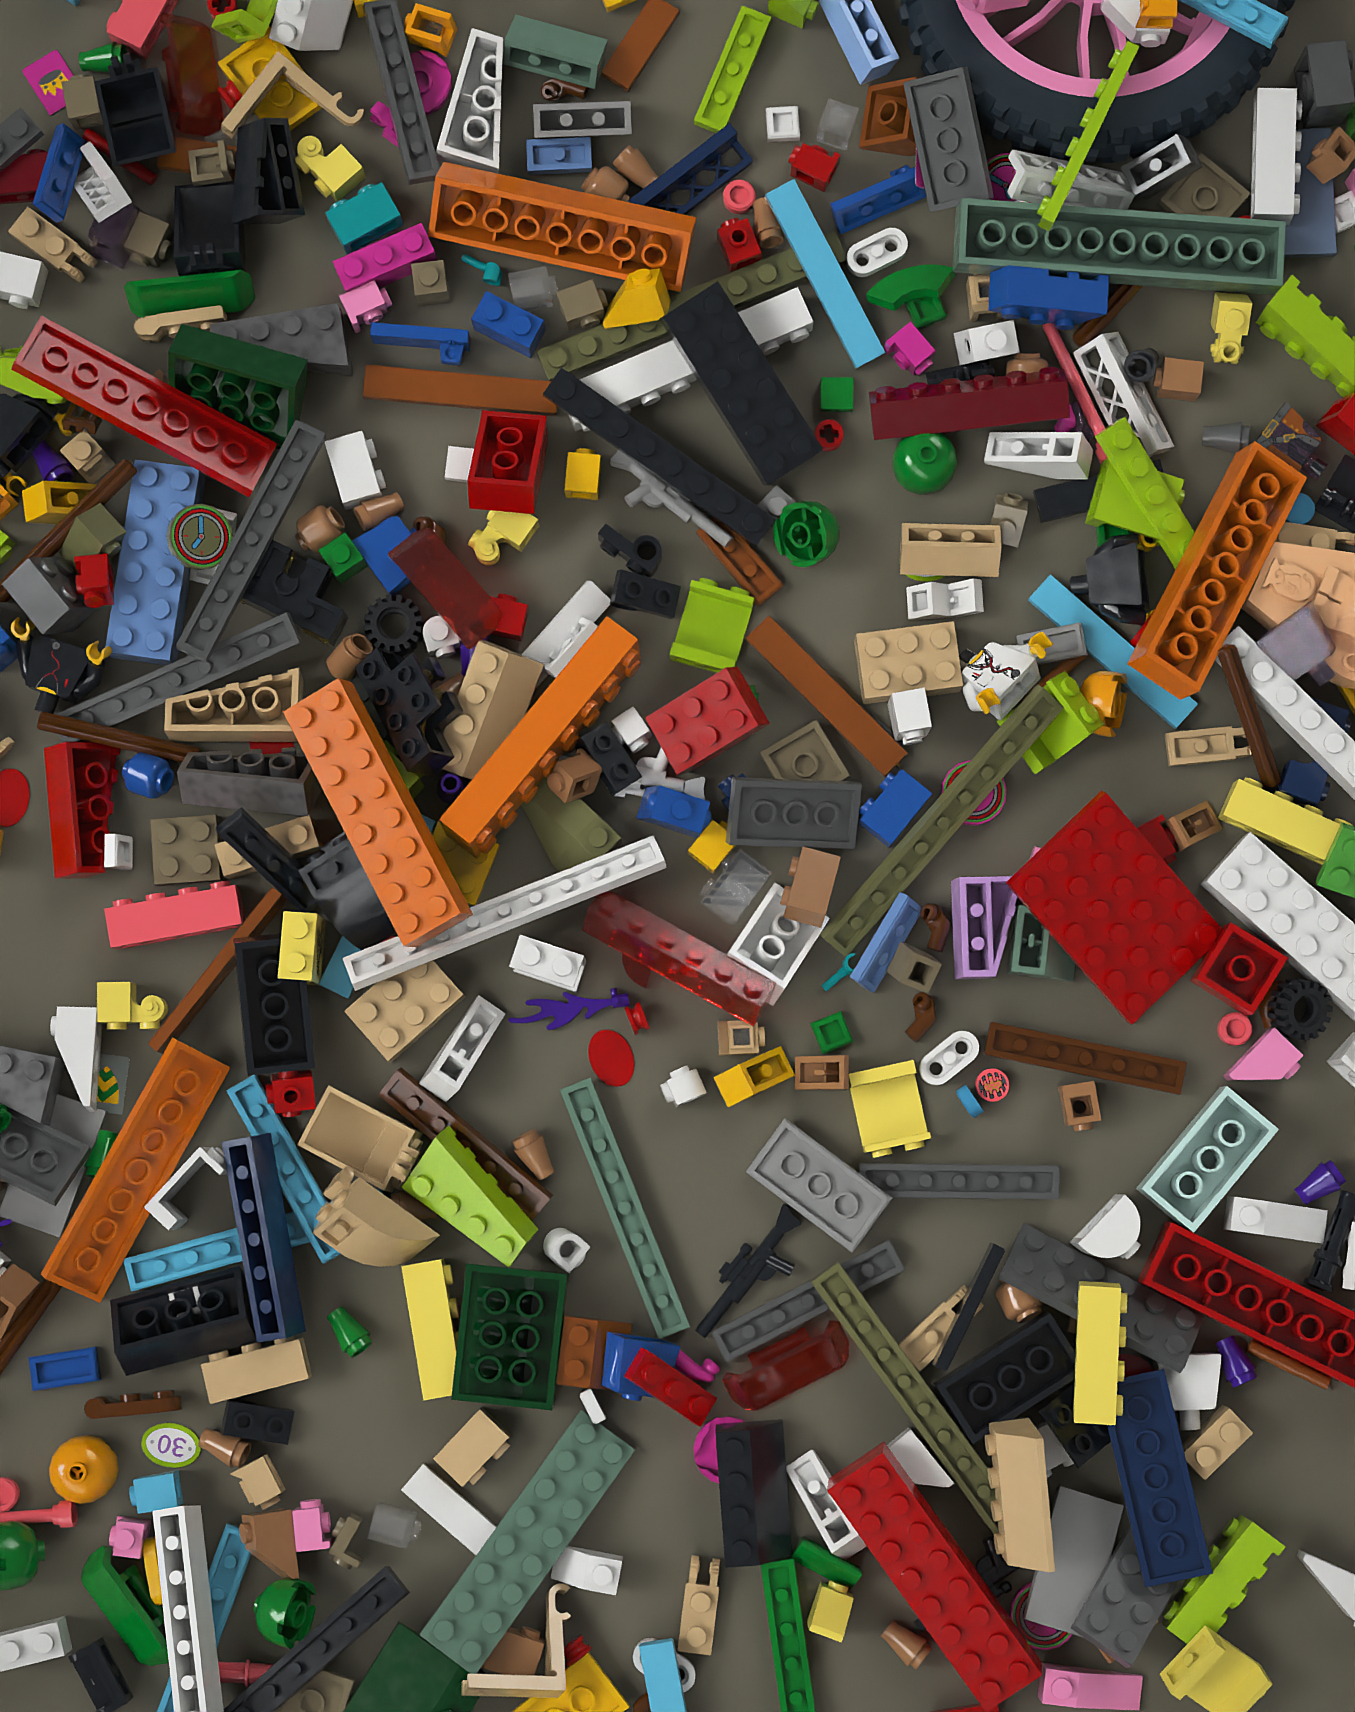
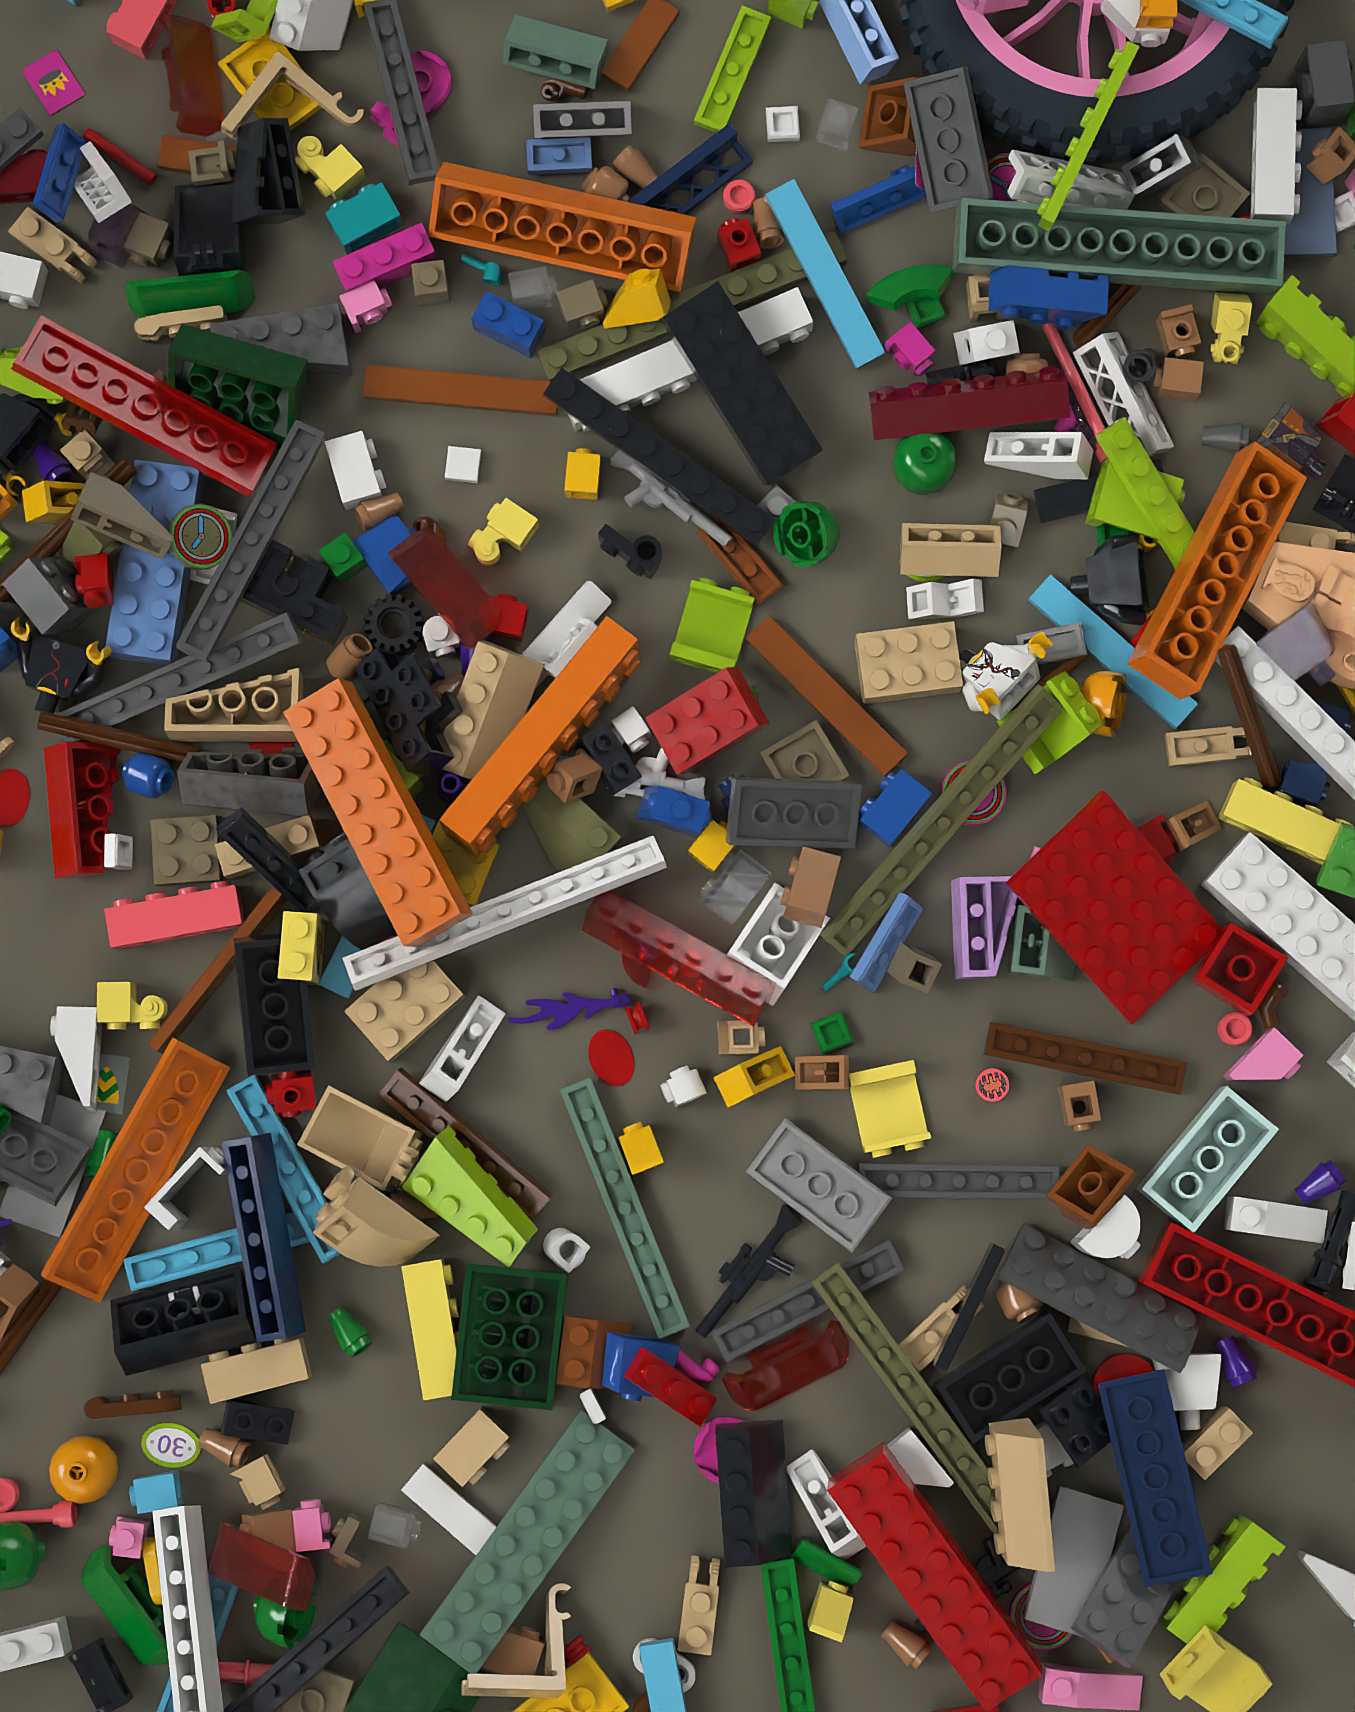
(64, 1368): blue tile -> none
(82, 101): dark tan brick -> none
(99, 58): green cone -> none
(119, 515): none -> dark tan slope
(135, 112): black piece -> none
(230, 94): red bush -> none
(261, 1567): none -> clear red piece
(318, 528): medium nougat head -> none
(430, 28): light orange window -> none
(449, 341): blue hinge -> none
(473, 117): white wedge -> none
(507, 462): red brick -> none
(533, 1152): medium nougat cone -> none
(548, 963): white panel -> none
(588, 1569): white slope -> none
(640, 1148): none -> yellow slope
(644, 594): black plate -> none
(813, 165): red brick -> none
(836, 394): green tile -> none
(836, 428): red bush -> none
(875, 252): white plate -> none
(909, 716): white brick -> none
(925, 1016): reddish brown arm -> none
(938, 924): reddish brown arm -> none
(948, 1058): white plate -> none
(969, 1101): dark azure tile -> none
(1090, 1187): none -> dark orange slope
(1098, 1352): light yellow brick -> none
(1173, 343): none -> medium nougat brick
(1288, 1364): dark orange piece -> none
(1302, 510): dark azure tile -> none
(1314, 1014): black tyre -> none

